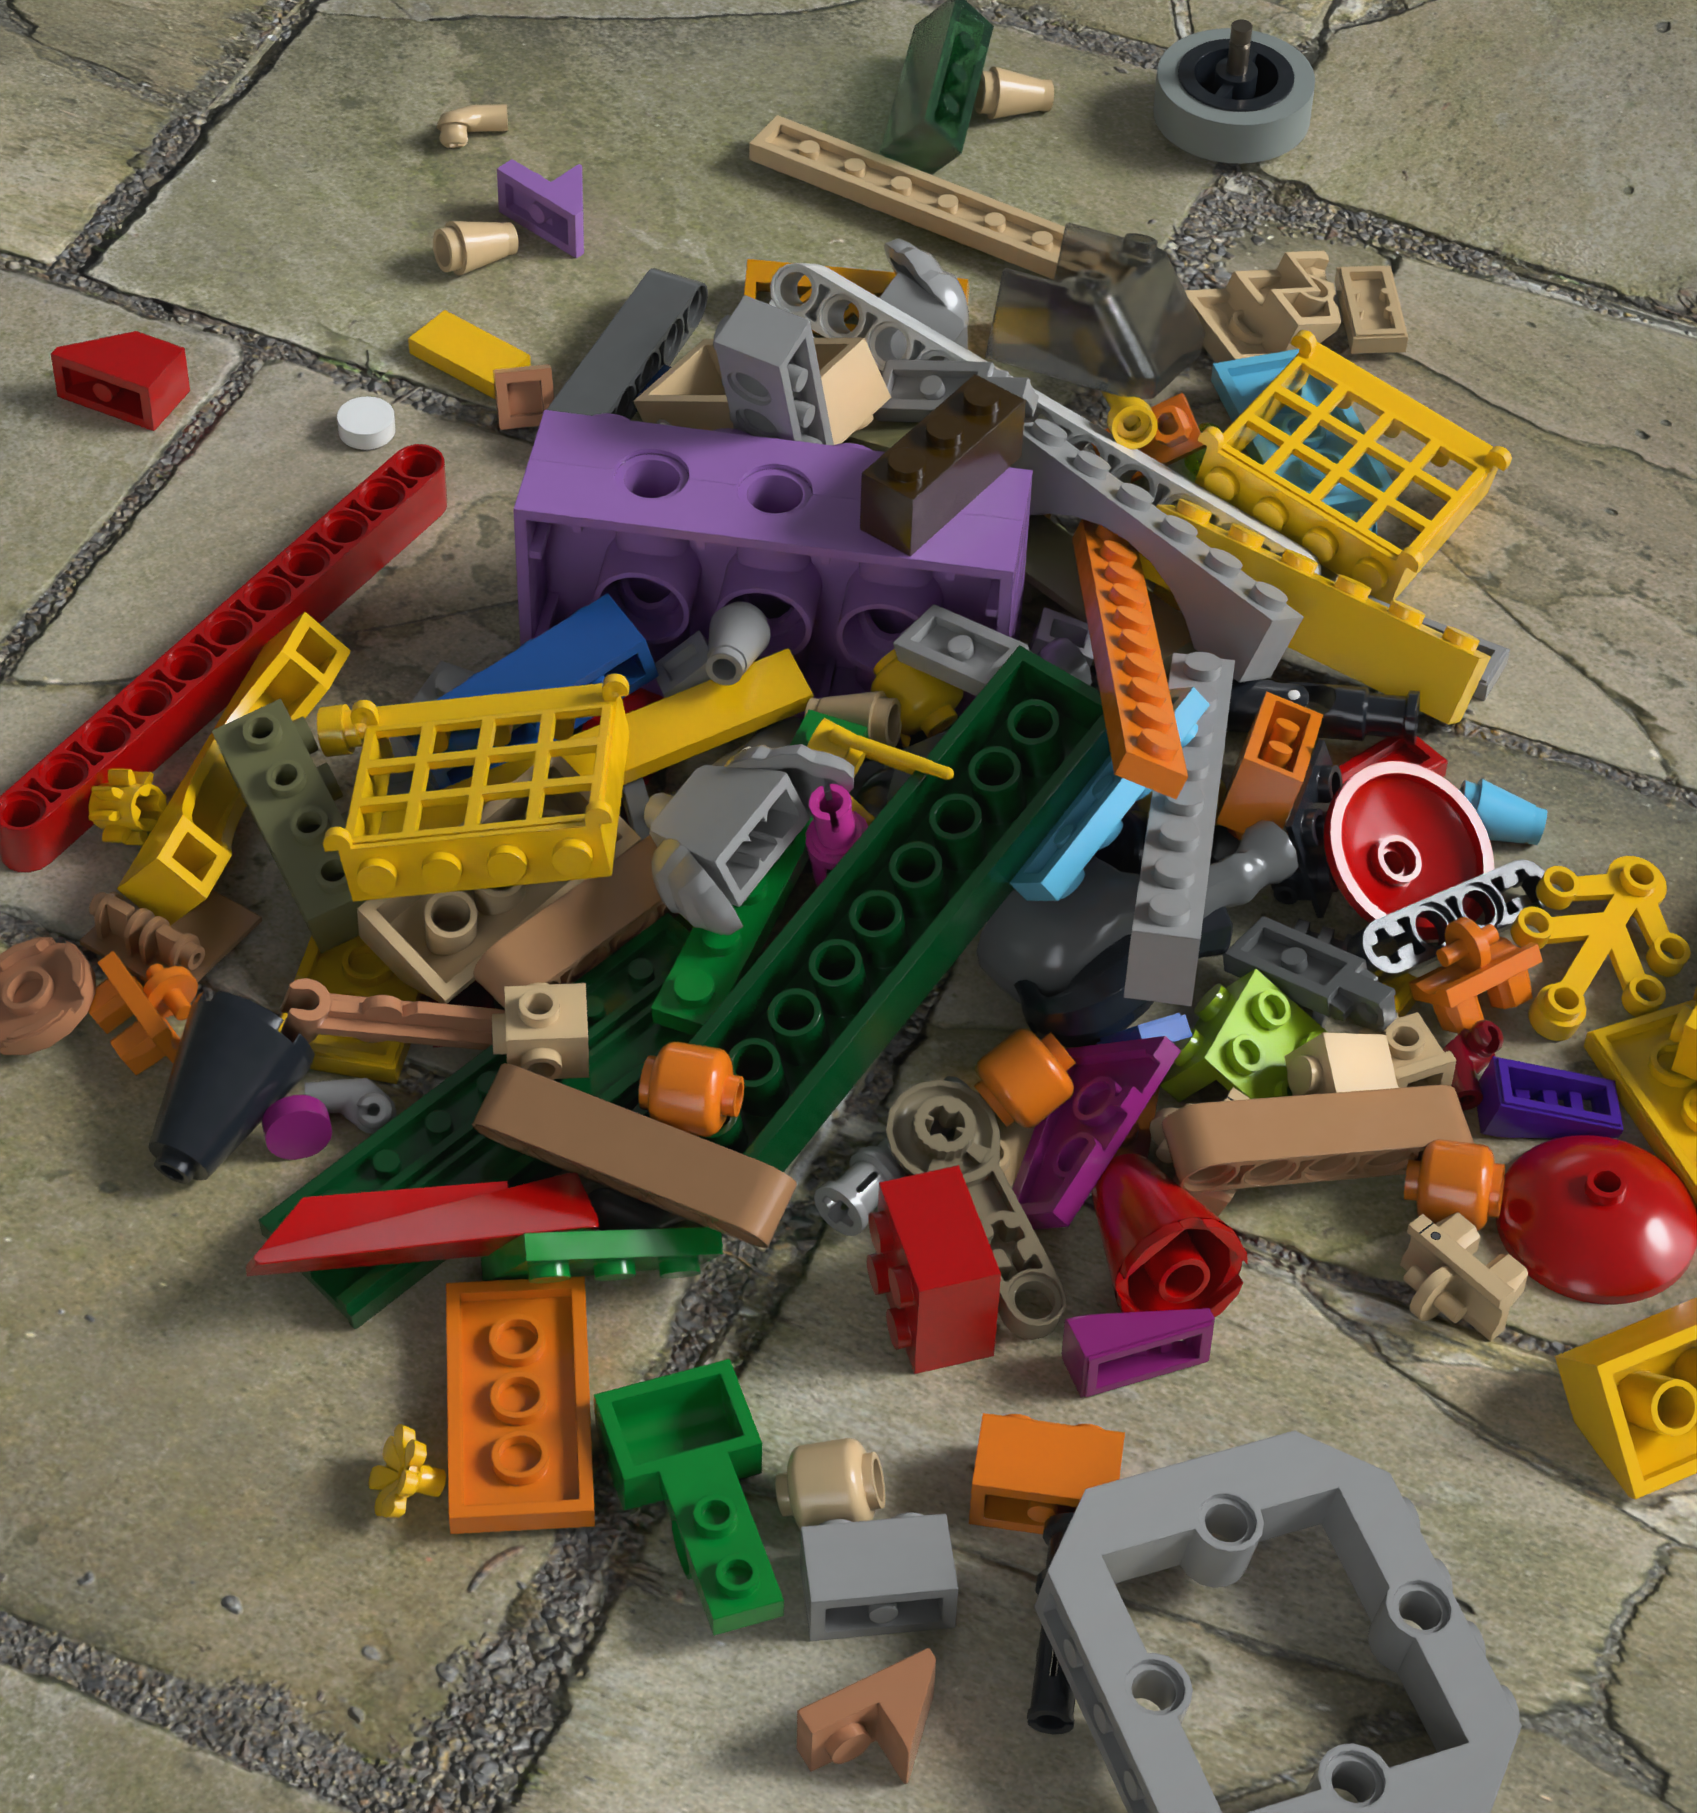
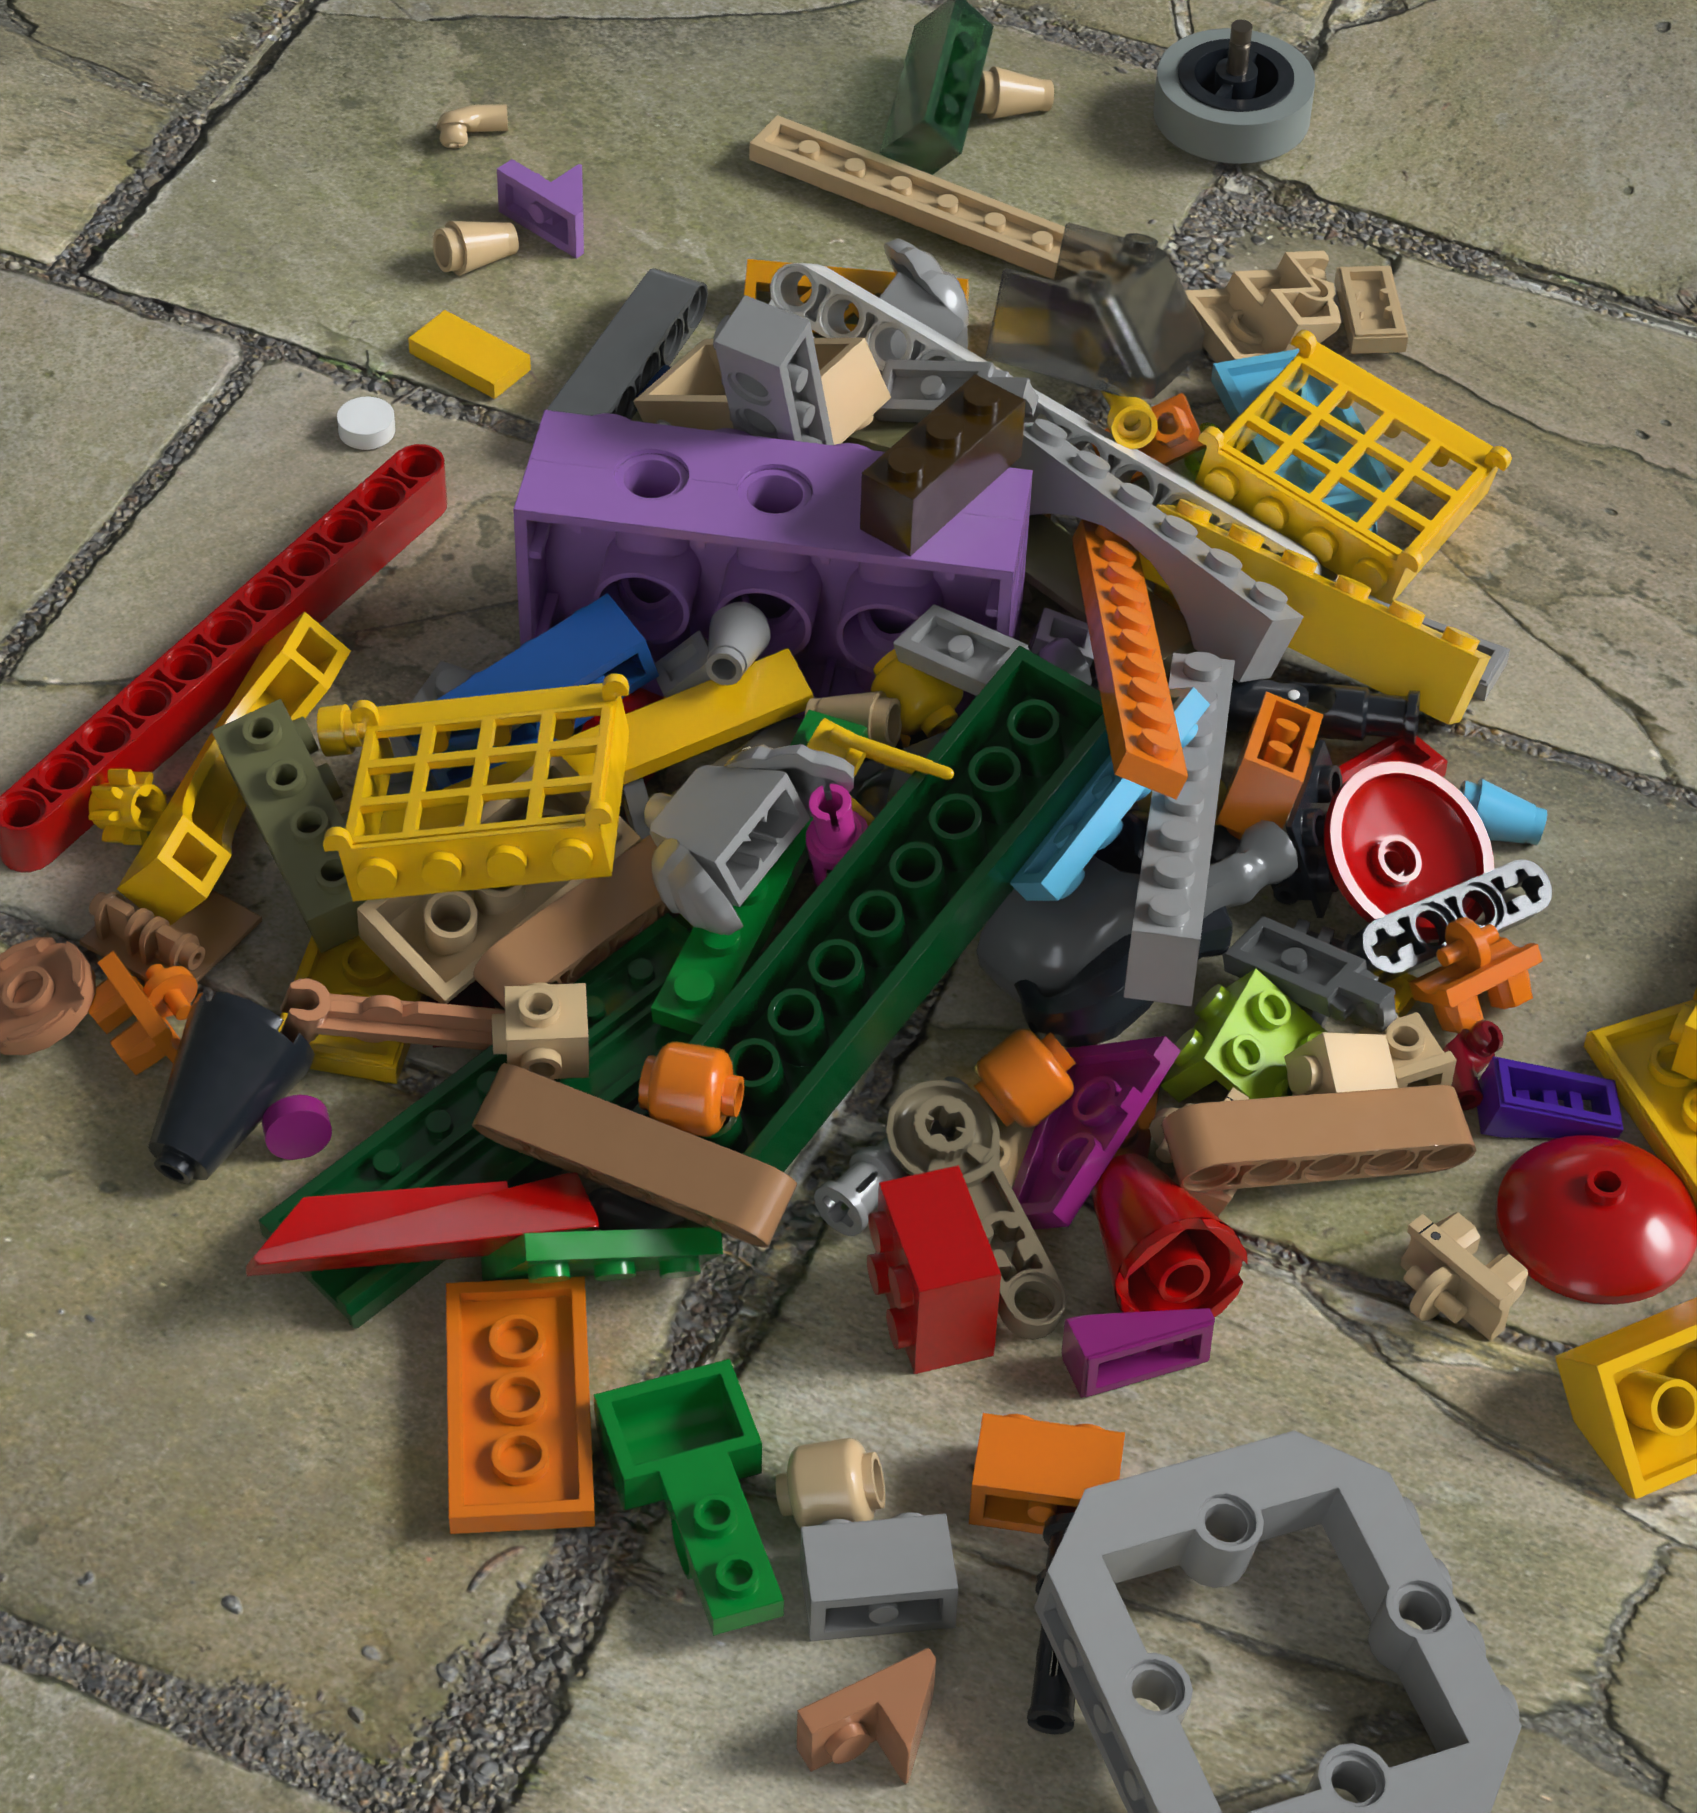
(123, 376): red slope -> none
(356, 1100): light grey arm -> none
(403, 1474): yellow plant -> none
(522, 395): nougat tile -> none
(1173, 1027): tile -> none
(1454, 1180): orange head -> none
(1631, 889): yellow plant -> none

